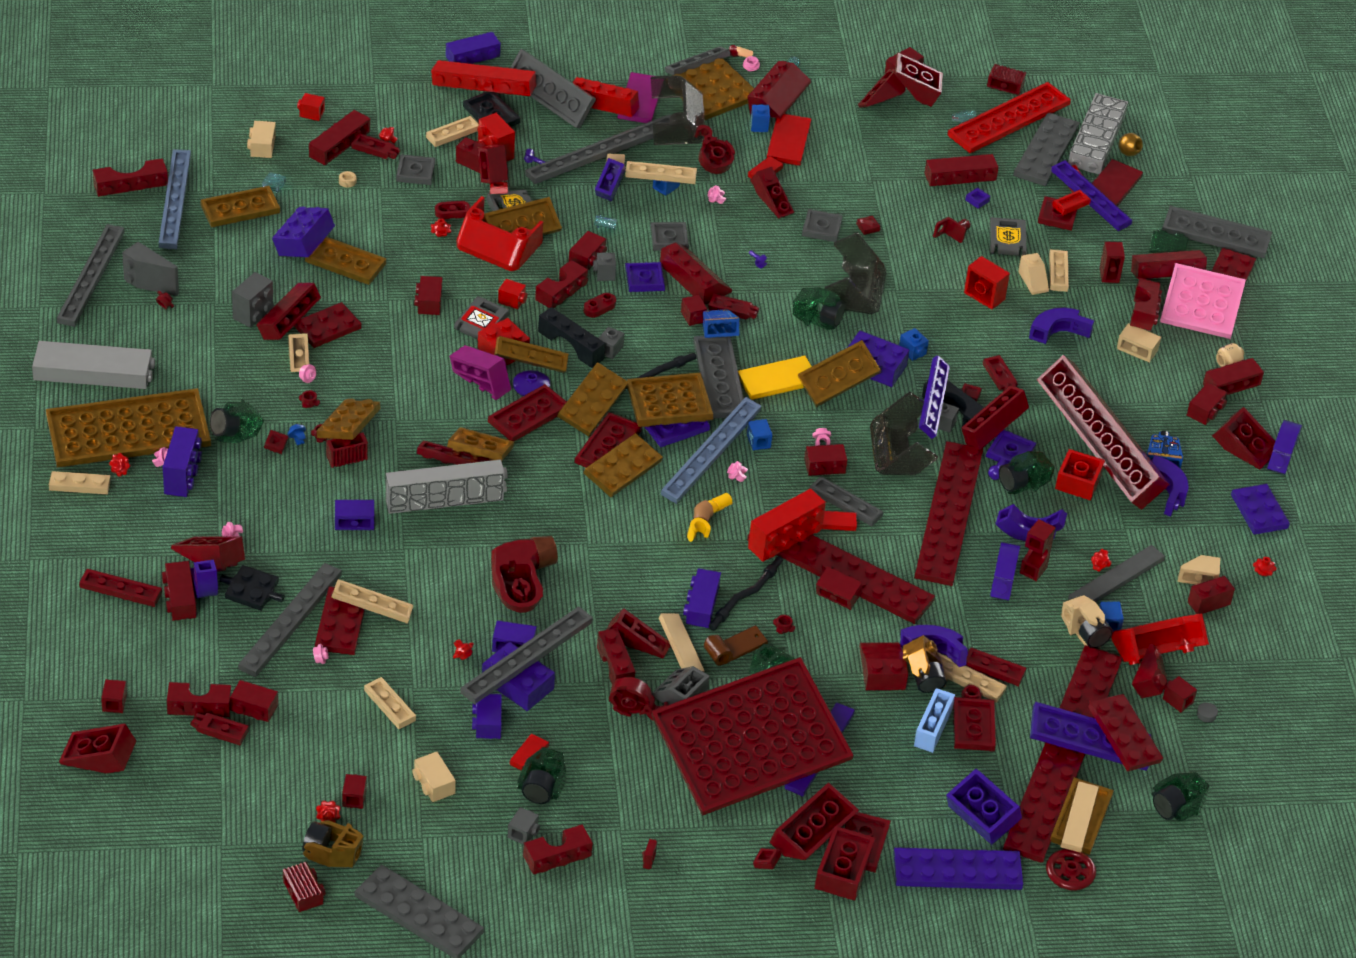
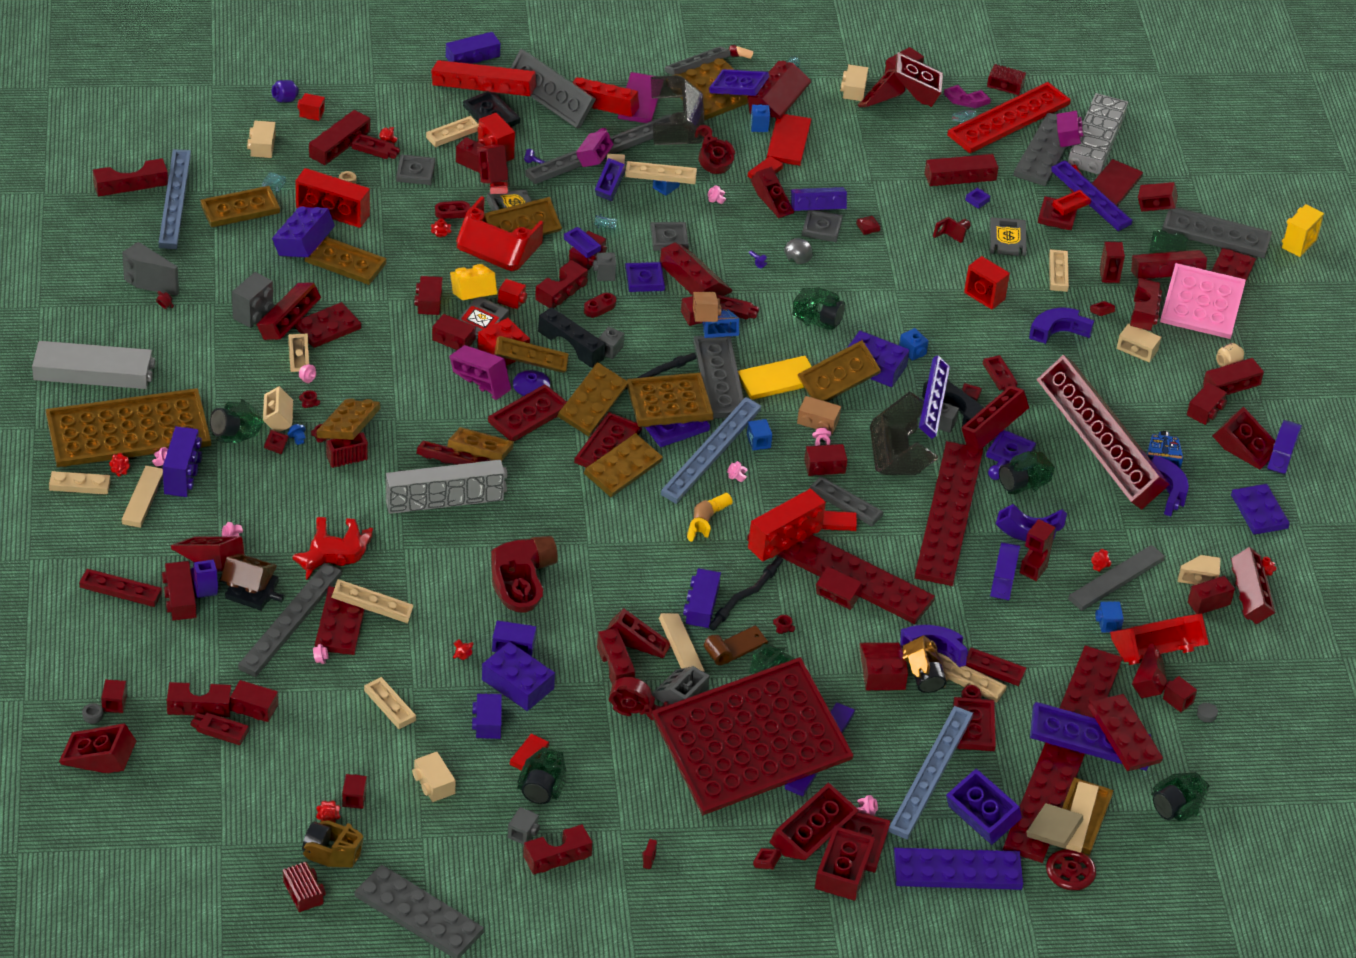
(90, 275): dark grey plate -> none
(92, 713): none -> dark grey tile
(143, 496): none -> tan tile
(247, 572): none -> reddish brown slope
(278, 409): none -> tan brick
(284, 91): none -> dark purple head
(334, 549): none -> red animal
(344, 199): none -> red brick
(354, 514): dark purple brick -> none
(453, 332): none -> dark red brick
(473, 282): none -> yellow brick
(526, 655): dark grey plate -> none
(582, 242): none -> dark purple tile
(594, 148): none -> magenta hinge
(706, 307): none -> medium nougat brick
(739, 82): none -> dark purple tile
(751, 63): bright pink plate -> none
(798, 250): none -> flat silver hair
(818, 414): none -> medium nougat brick
(819, 198): none -> dark purple brick
(854, 82): none -> tan brick
(866, 278): clear smoke windscreen -> none
(868, 805): none -> bright pink plate
(930, 772): none -> sand blue plate
(934, 720): light blue brick -> none
(960, 97): none -> magenta tile
(1034, 273): tan slope -> none
(1055, 825): none -> dark tan tile
(1069, 128): none -> magenta brick
(1079, 474): red brick -> none
(1086, 621): tan piece -> none
(1102, 308): none -> dark red tile
(1130, 144): pearl gold piece -> none
(1157, 196): none -> dark red brick
(1252, 585): none -> brick
(1302, 230): none -> yellow container

